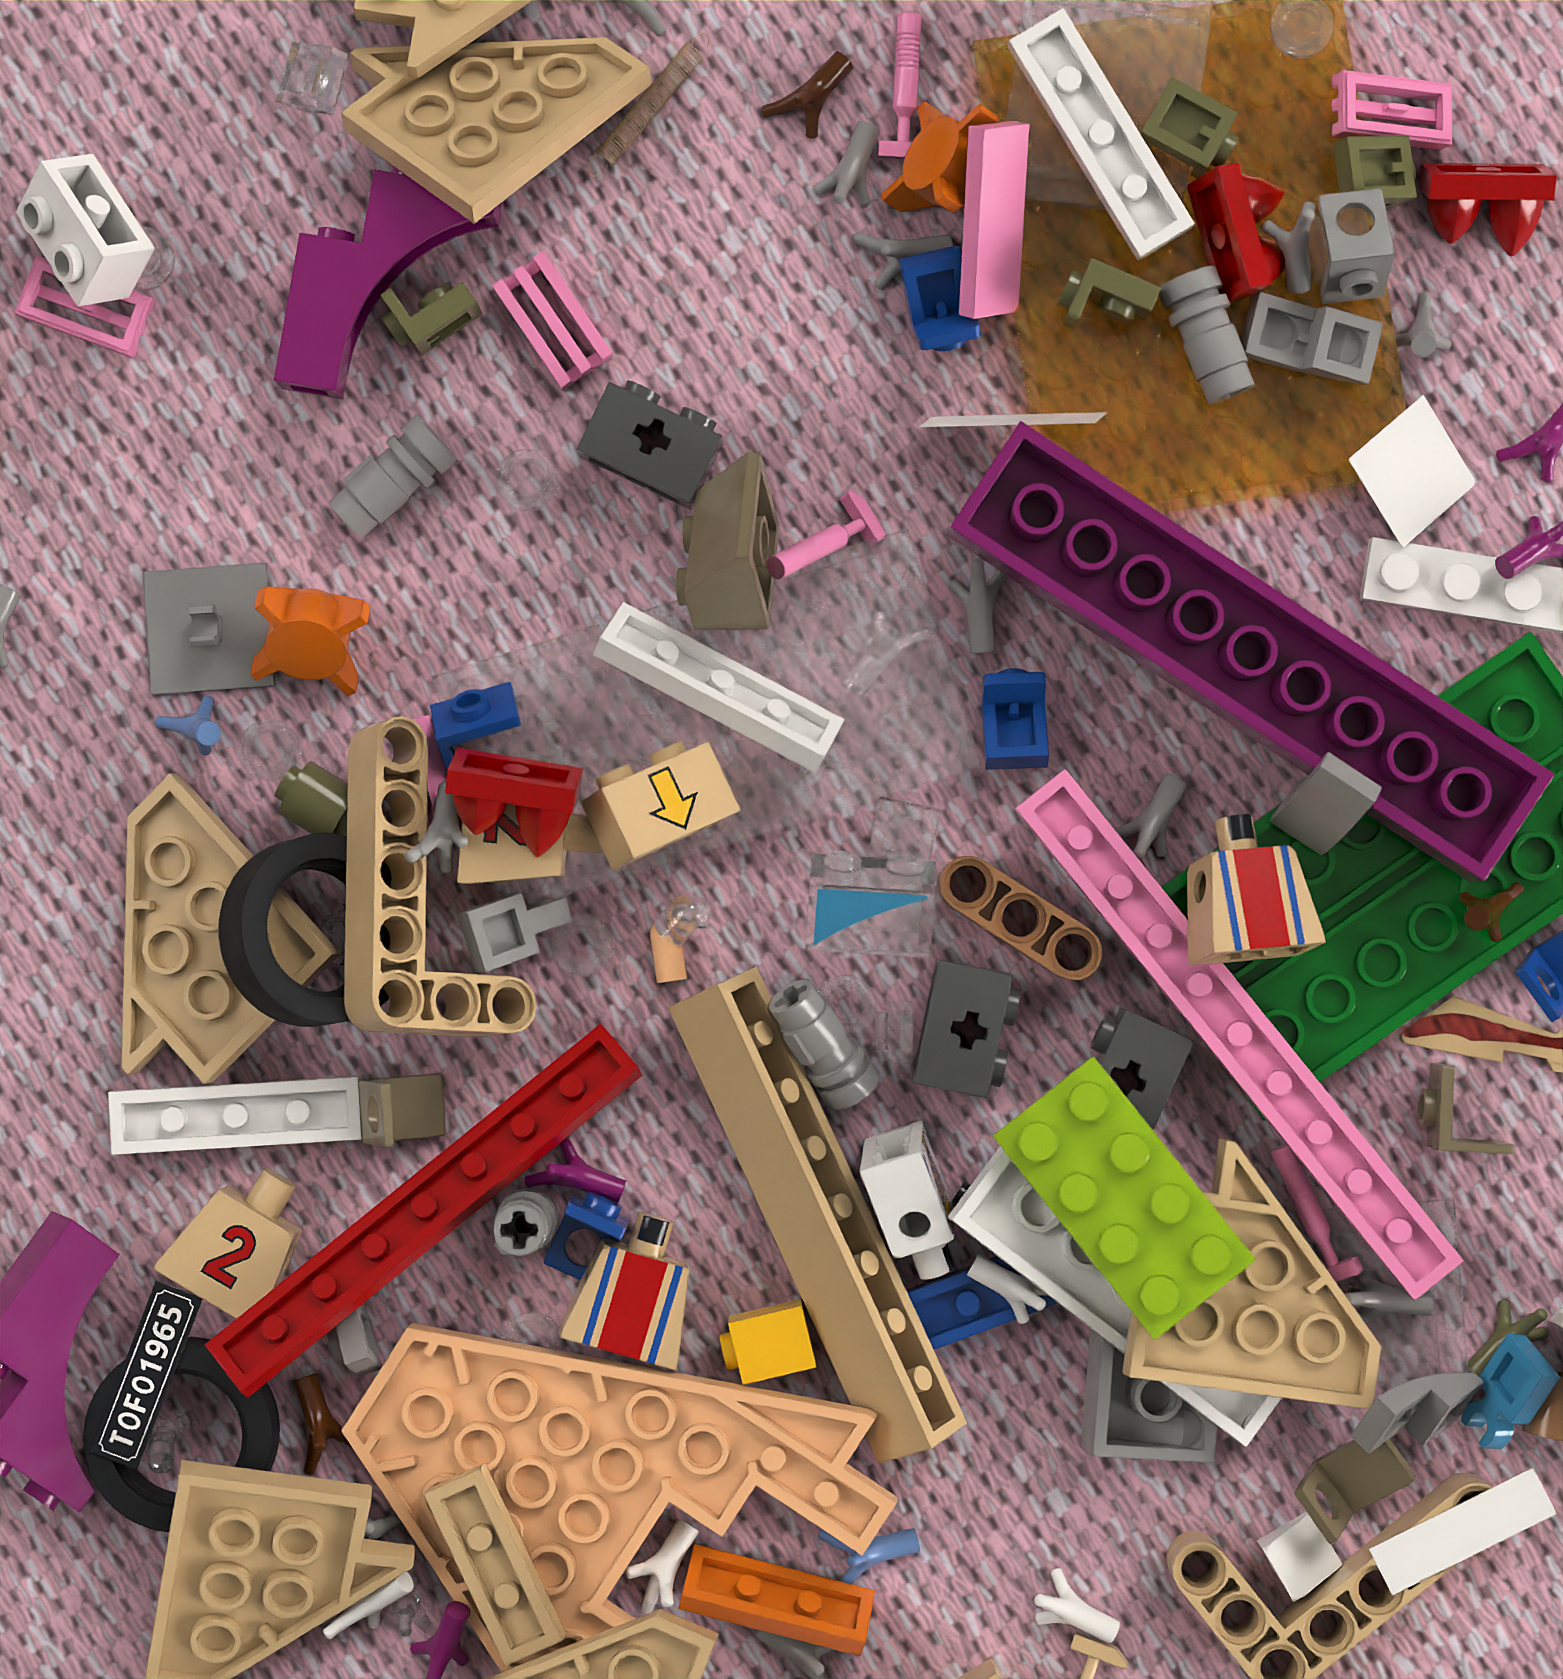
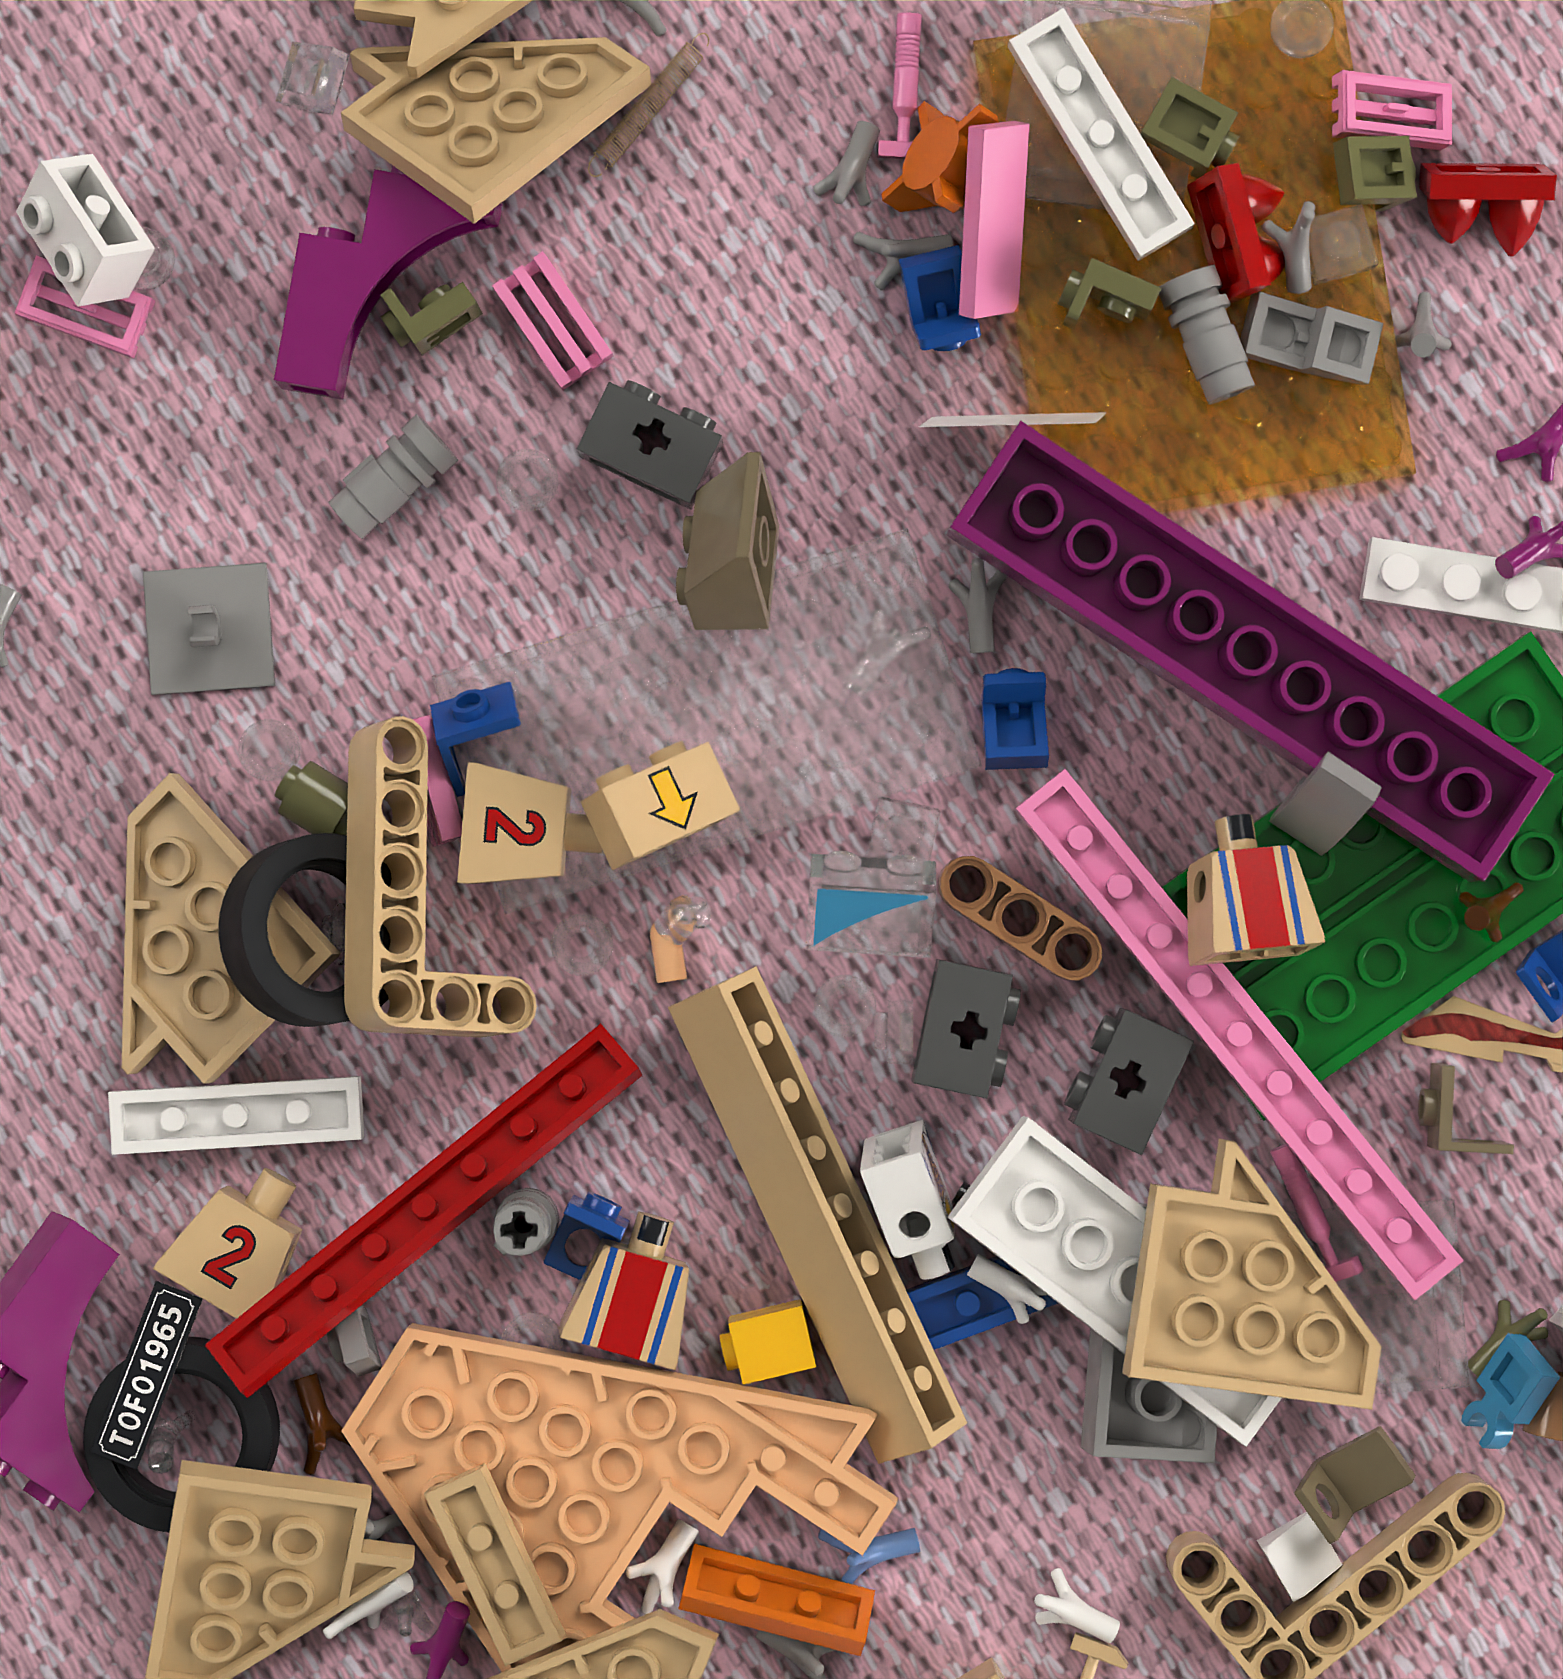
(196, 726): medium blue bar -> none
(309, 635): orange piece -> none
(401, 1108): dark tan bracket -> none
(441, 834): light grey bar -> none
(506, 929): light grey plate -> none
(540, 790): red tile -> none
(578, 1175): magenta bar -> none
(718, 687): white plate -> none
(813, 93): reddish brown bar -> none
(820, 1041): light grey axle -> none
(828, 539): bright pink piece -> none
(1124, 1198): lime plate -> none
(1153, 820): light grey bar -> none
(1355, 264): light grey bracket -> none
(1382, 1298): light grey bar -> none
(1412, 471): white sticker -> none
(1419, 1406): light grey slope -> none
(1462, 1531): white sticker -> none

